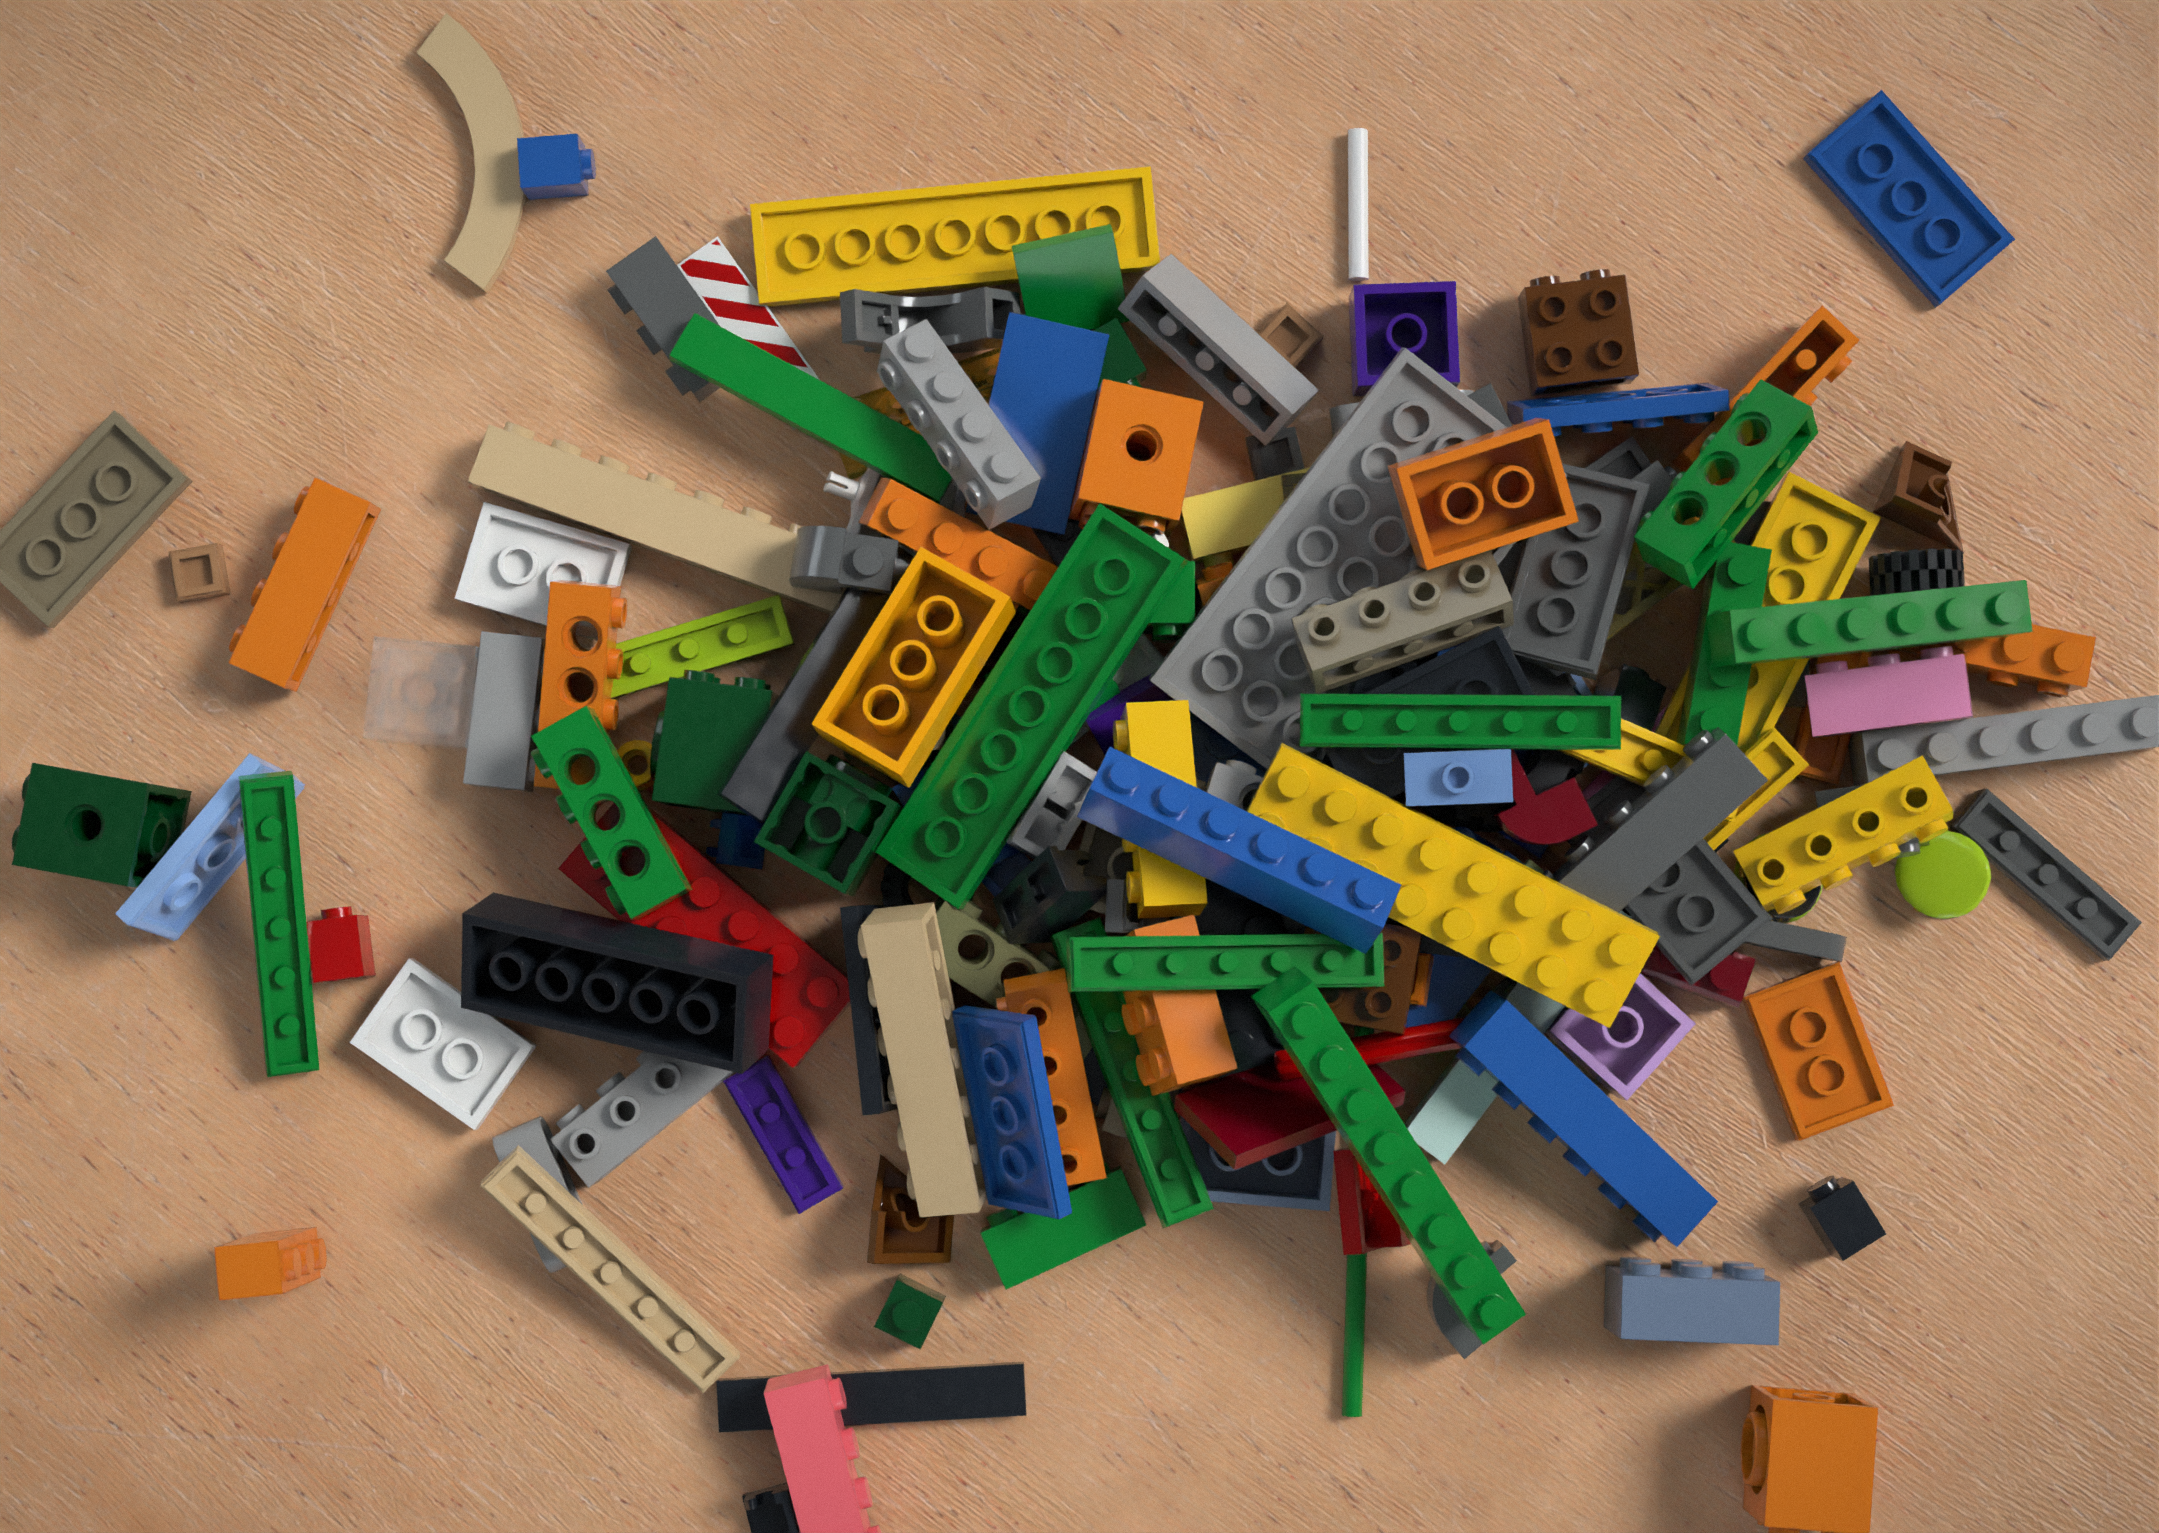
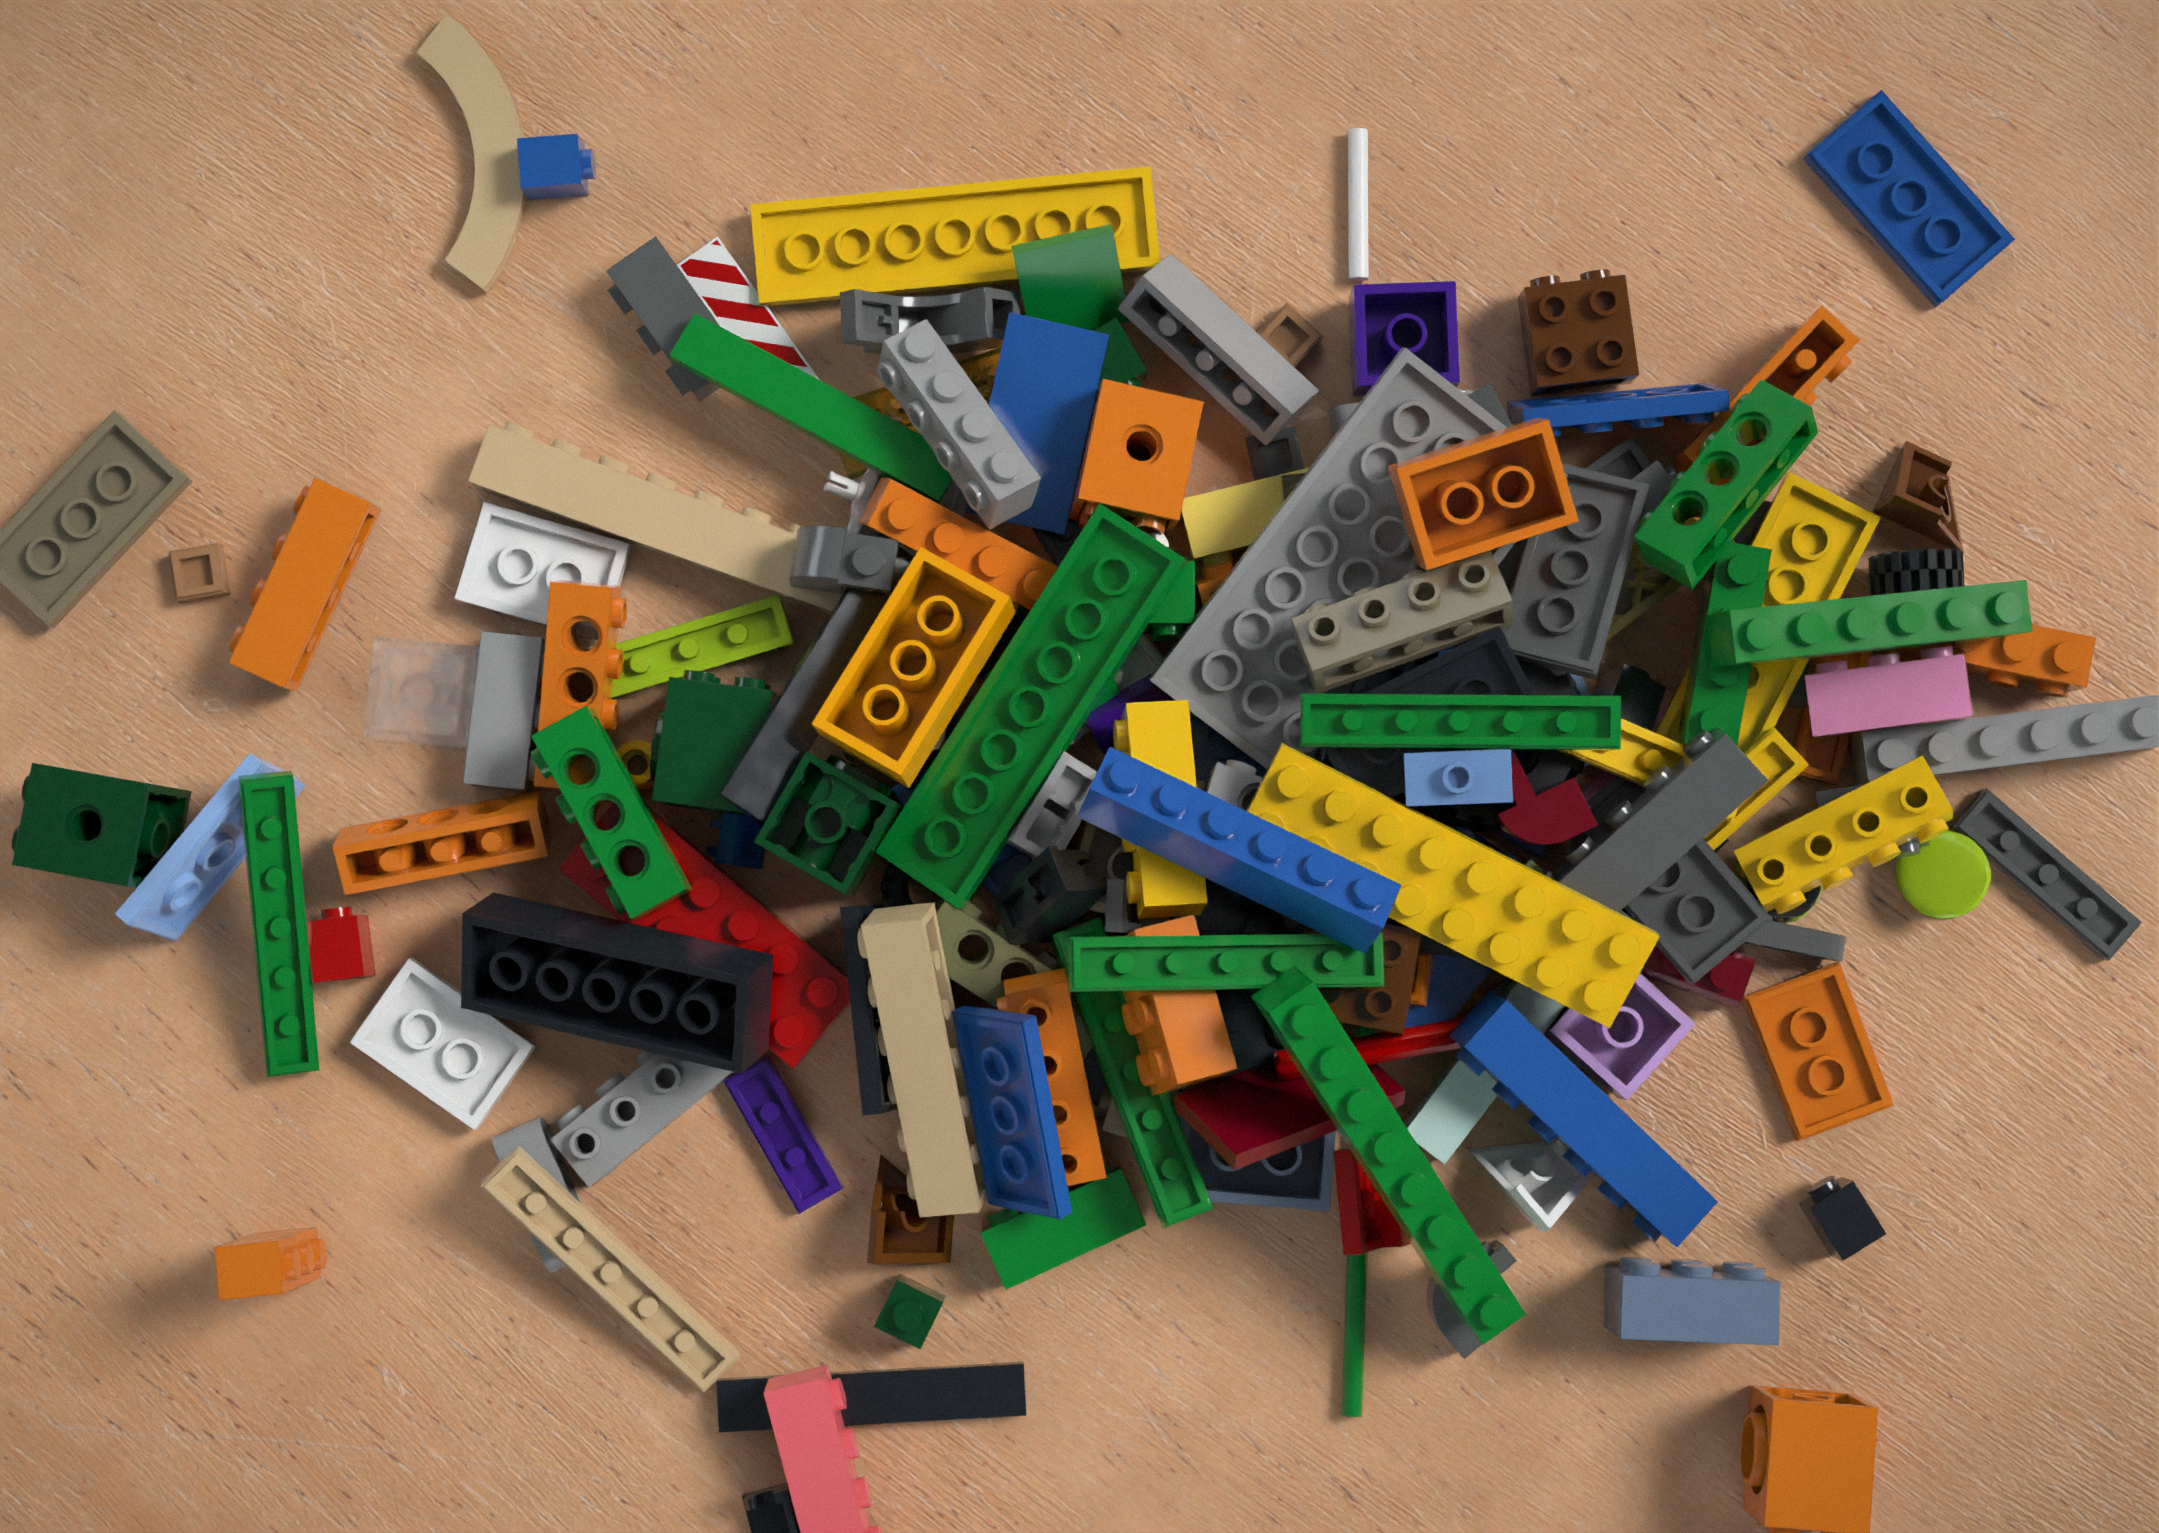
(442, 842): none -> orange brick
(1534, 1178): none -> white slope

